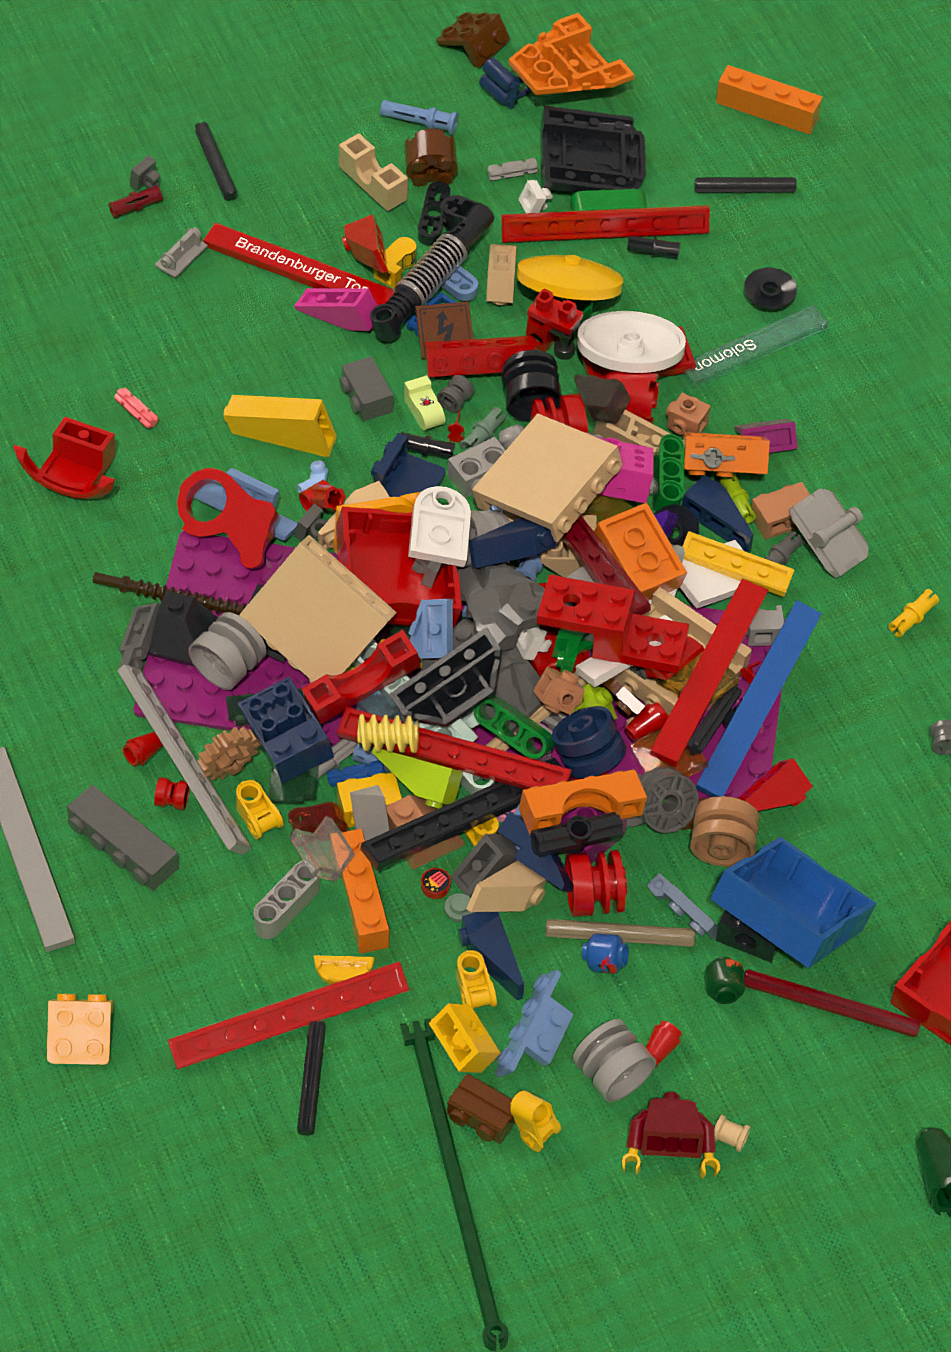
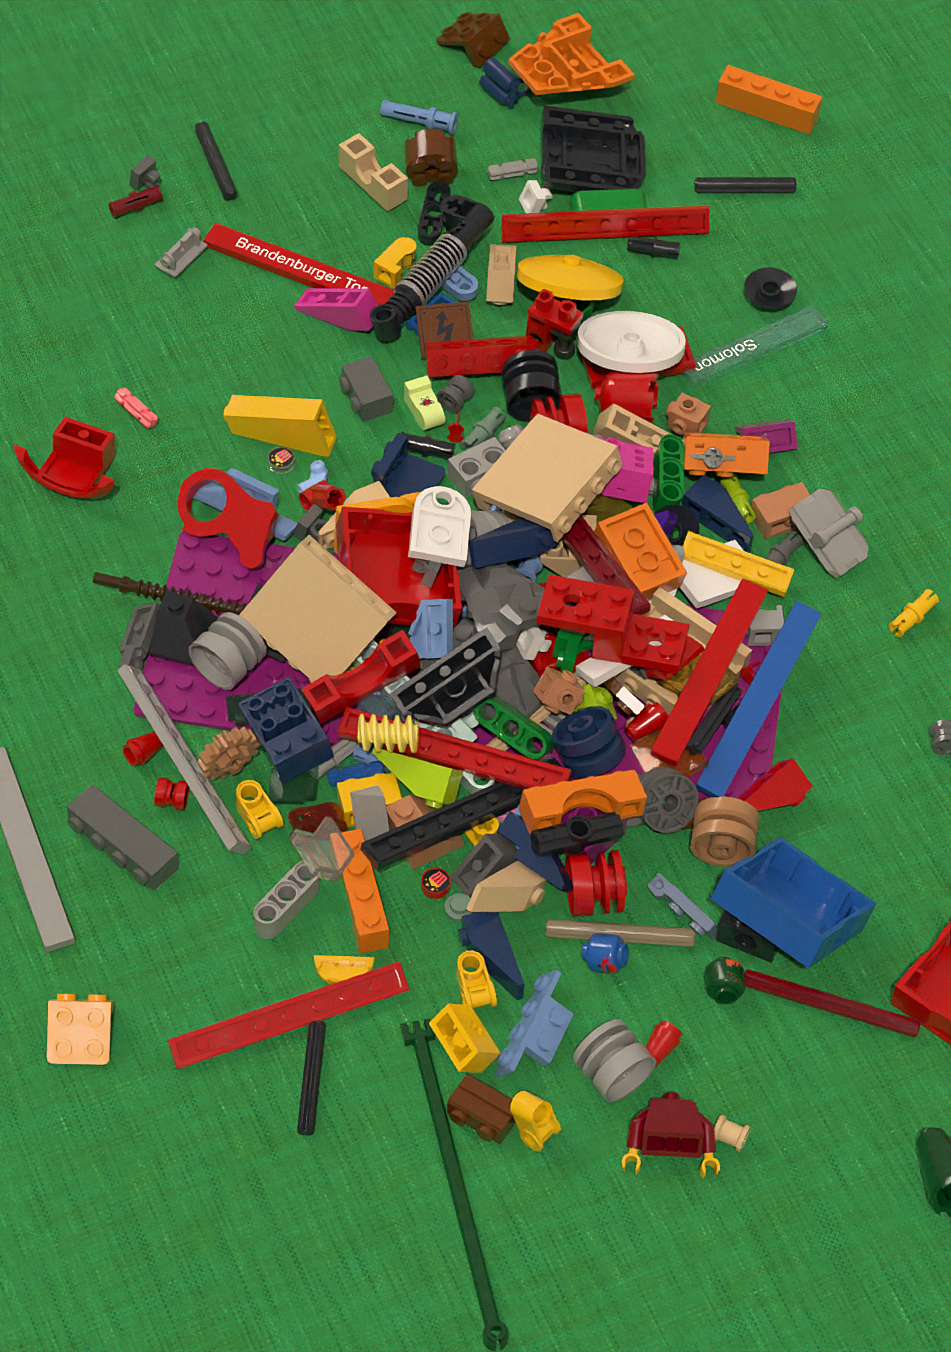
(281, 460): none -> tile
(366, 243): red slope -> none
(603, 397): clear smoke slope -> none

